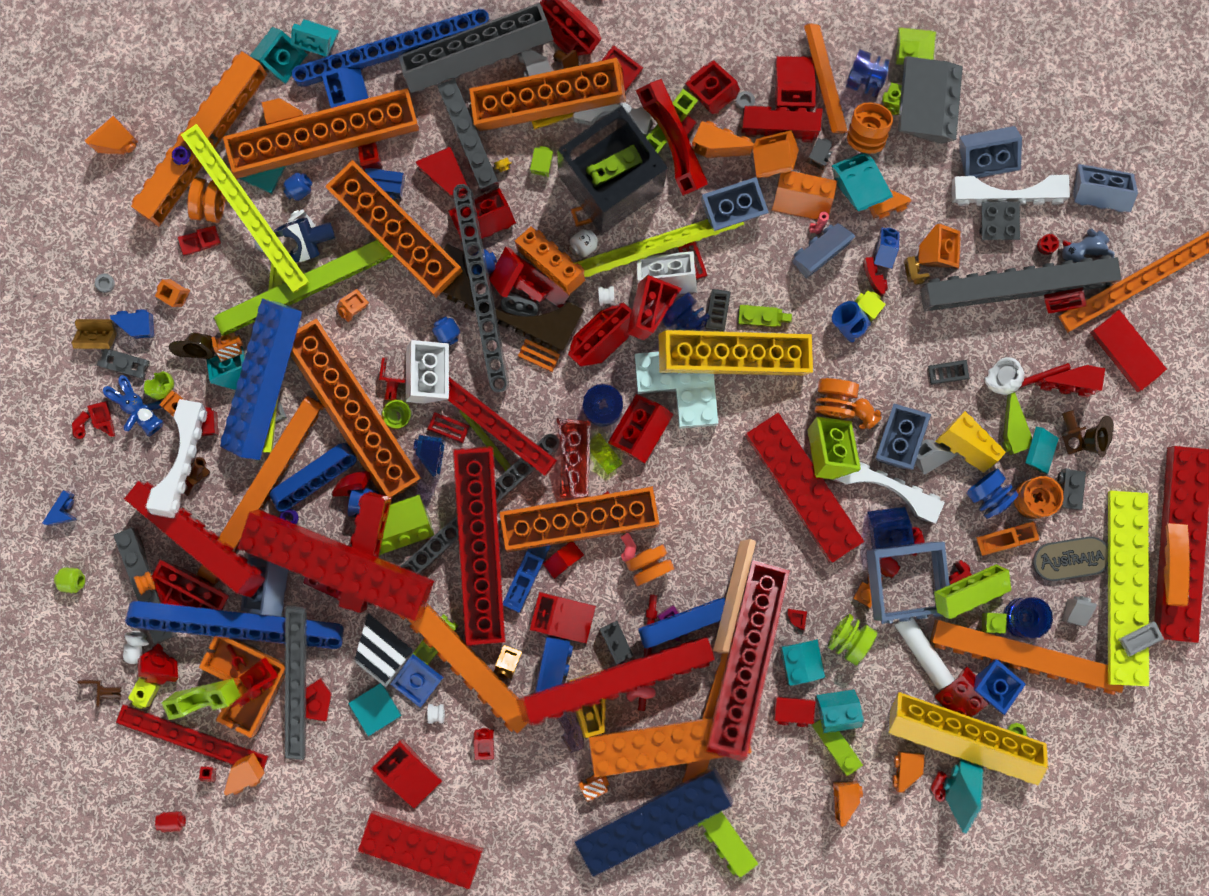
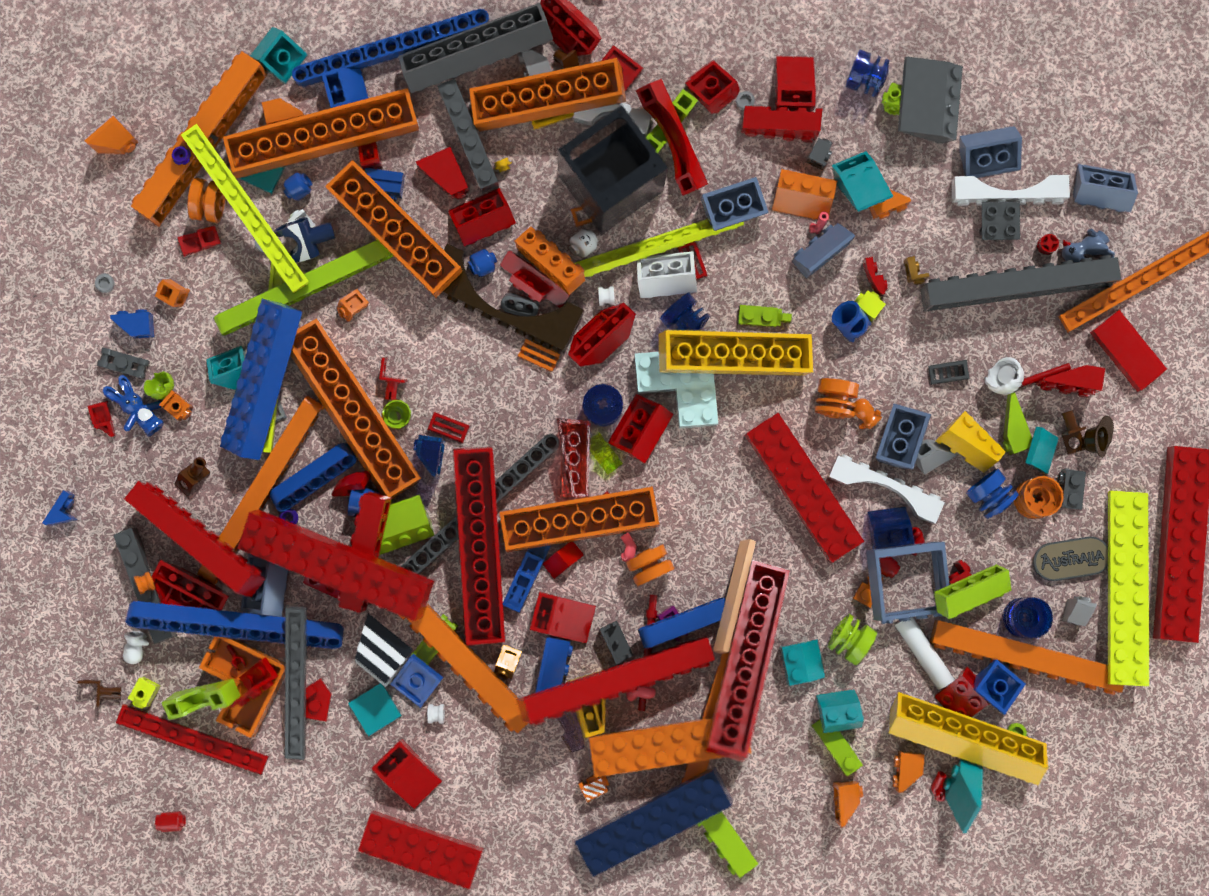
(69, 580): lime head -> none
(78, 425): red arm -> none
(94, 334): pearl gold bracket -> none
(157, 666): red plate -> none
(166, 495): white arch -> none
(194, 346): dark brown piece -> none
(203, 774): red piece -> none
(210, 426): red brick -> none
(227, 346): orange brick -> none
(243, 774): orange slope -> none
(313, 37): teal bracket -> none
(427, 372): white slope -> none
(446, 330): blue head -> none
(475, 280): dark grey beam -> none
(484, 744): red bracket -> none
(487, 441): lime bar -> none
(500, 428): red plate -> none
(506, 272): red tile -> none
(541, 161): lime brick -> none
(614, 165): lime plate -> none
(650, 305): red wedge -> none
(688, 124): red piece -> none
(718, 142): orange slope -> none
(721, 293): dark grey slope -> none
(775, 154): orange slope -> none
(794, 710): red brick -> none
(797, 618): red tile -> none
(825, 78): orange tile -> none
(833, 448): lime slope -> none
(869, 128): orange wheel -> none
(887, 247): blue slope -> none
(914, 44): lime slope -> none
(940, 248): orange slope -> none
(994, 622): lime brick -> none
(1008, 538): orange slope -> none
(1065, 297): red tile -> none
(1141, 639): light grey tile -> none
(1177, 565): orange slope -> none

